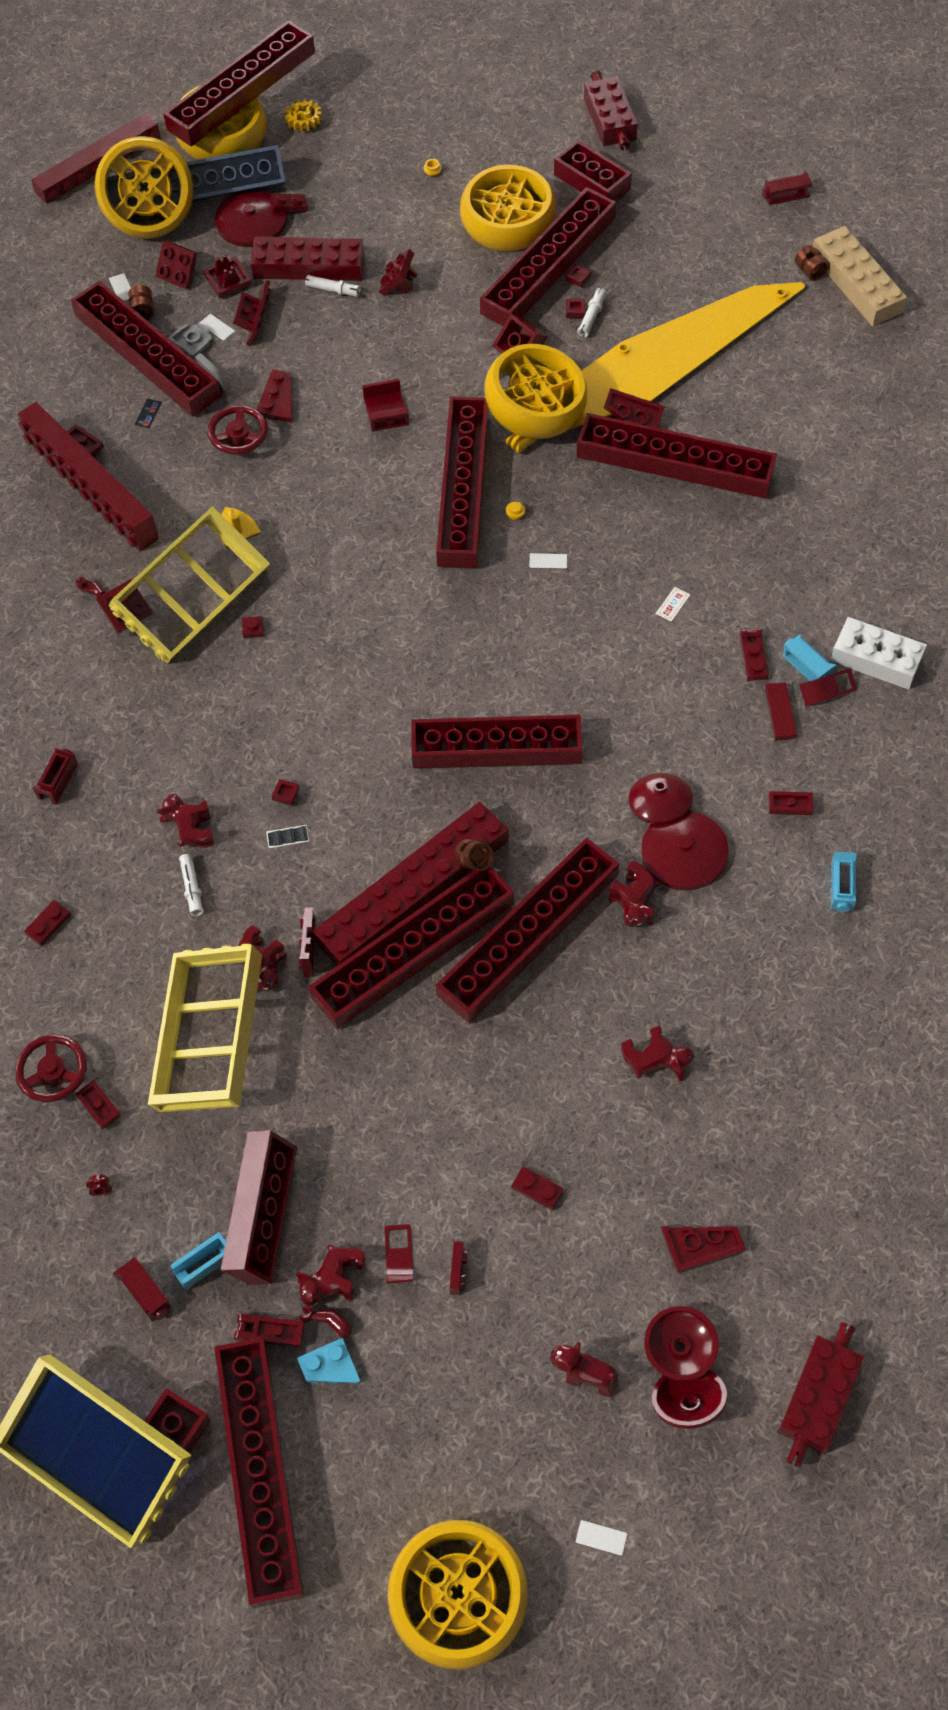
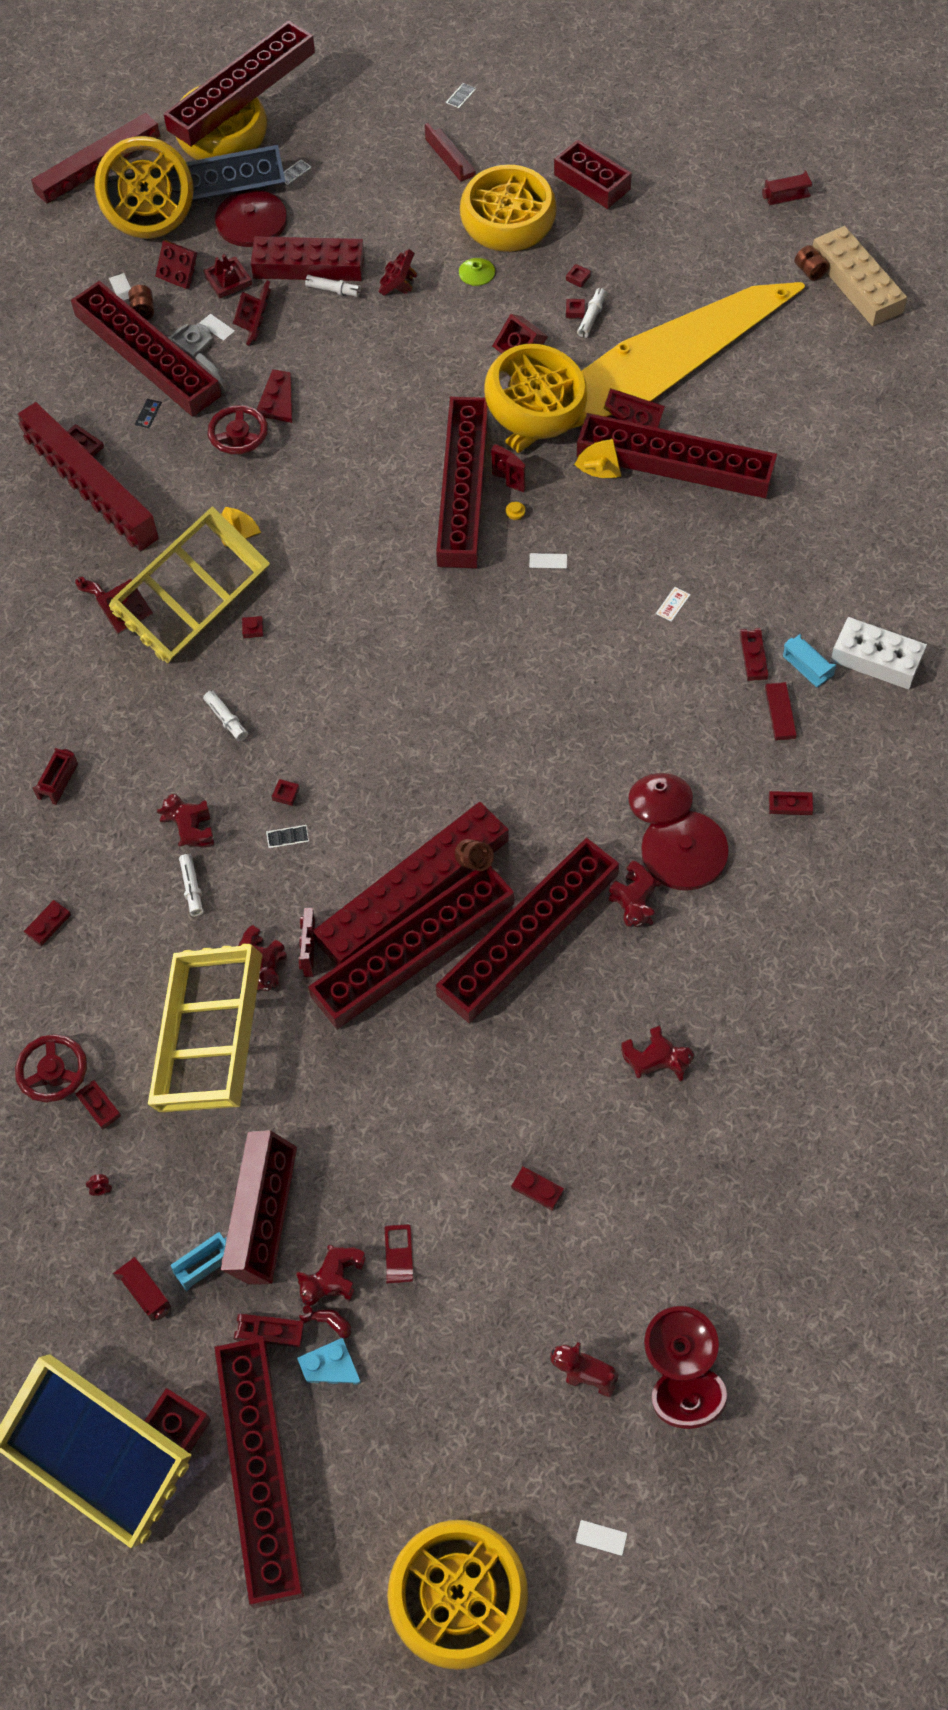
(230, 721): none -> white pin
(288, 202): dark red plate -> none
(295, 171): none -> sticker
(303, 115): yellow gear -> none
(385, 405): dark red panel -> none
(432, 167): yellow plate -> none
(449, 153): none -> dark red panel
(457, 1278): dark red plate -> none
(460, 95): none -> sticker
(476, 271): none -> lime dish
(496, 741): dark red brick -> none
(509, 467): none -> dark red slope
(548, 257): dark red brick -> none
(599, 460): none -> yellow shield
(610, 111): dark red brick -> none
(701, 1246): dark red wing -> none
(820, 1394): dark red brick -> none
(825, 688): dark red piece -> none
(841, 901): medium azure window -> none

